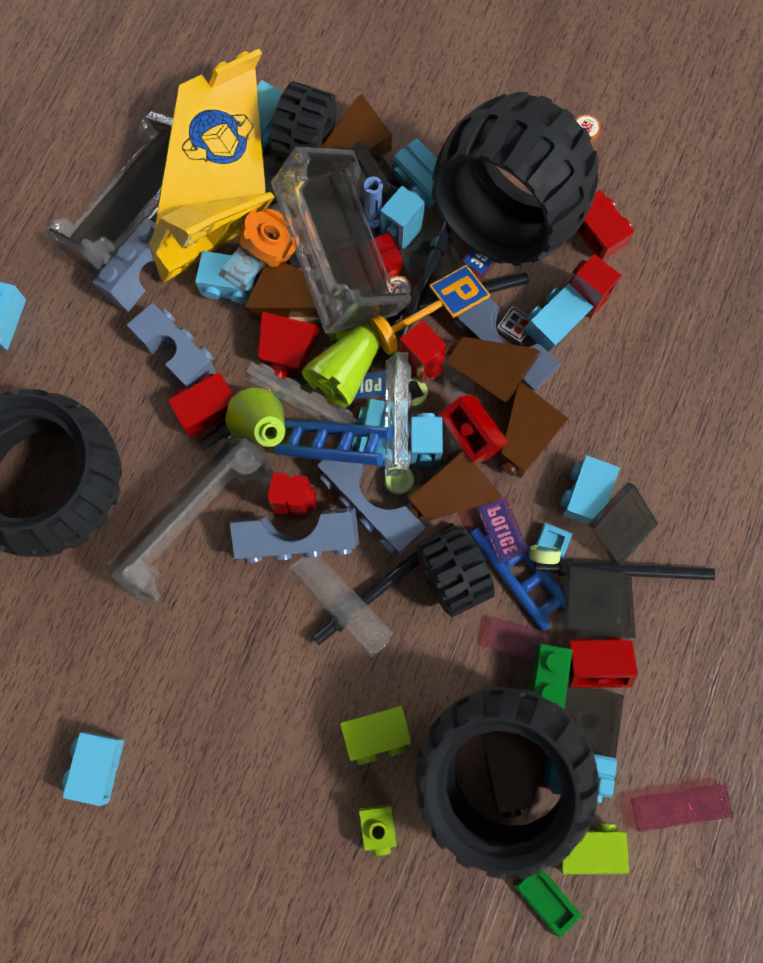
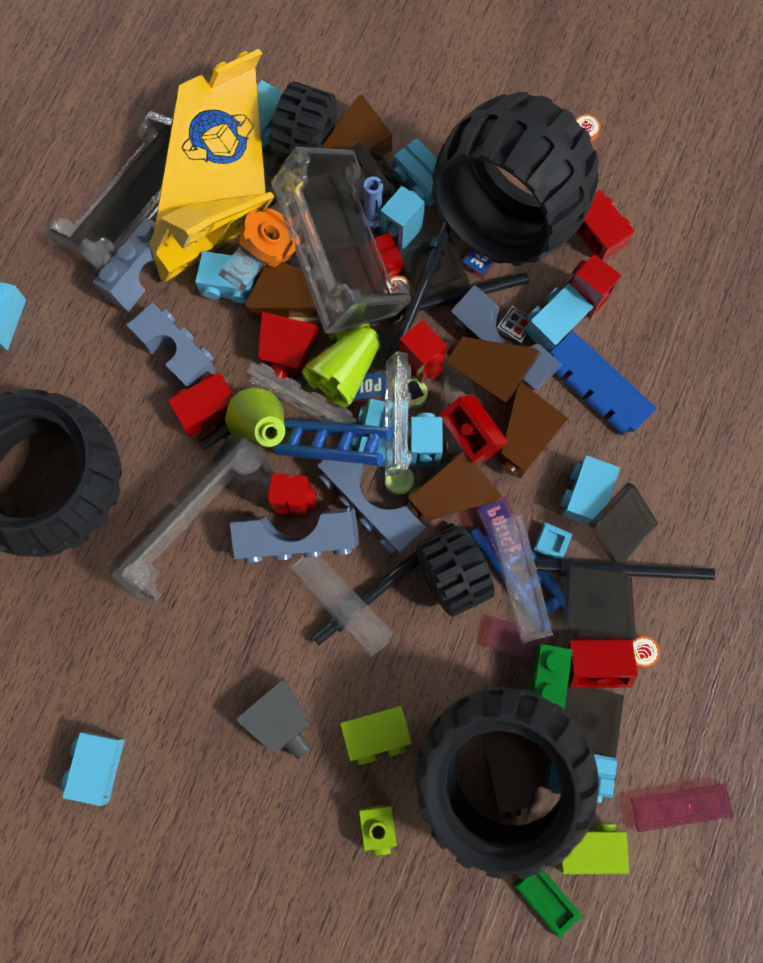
(278, 721): none -> dark grey torso
(455, 291): light orange piece -> none
(521, 578): none -> clear plate
(544, 554): yellowish green tile -> none
(608, 387): none -> blue windscreen
(645, 651): none -> tile

